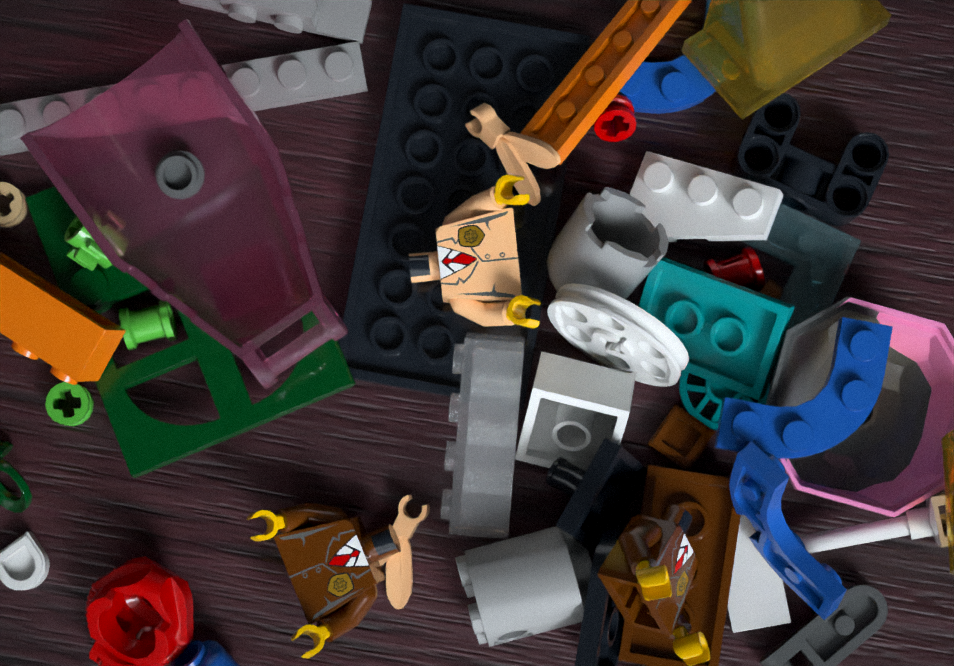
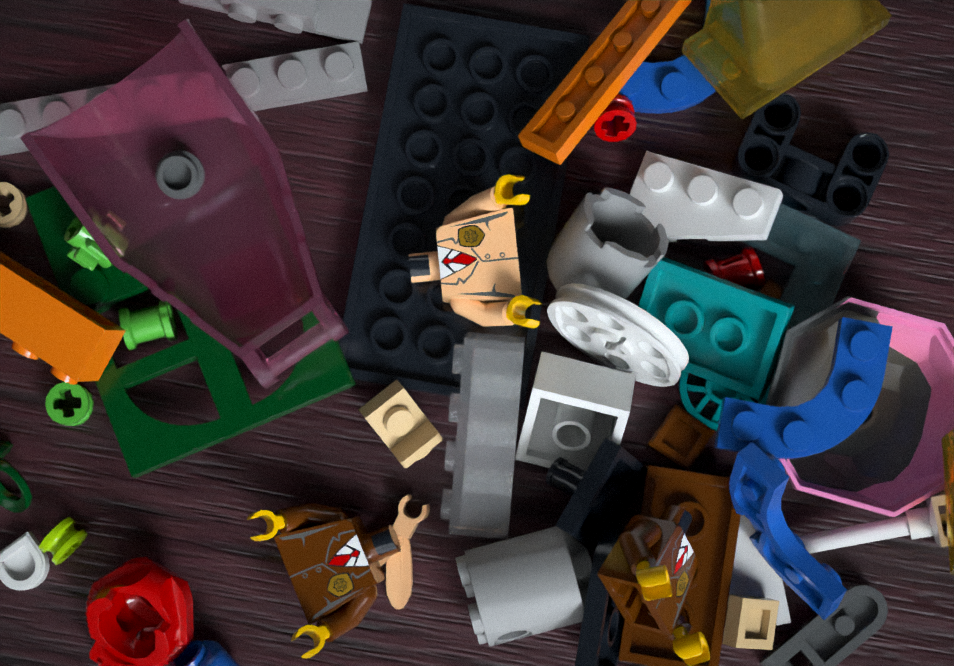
(63, 540): none -> lime bush
(401, 424): none -> tan bracket
(513, 149): light nougat piece -> none
(750, 622): none -> tan plate

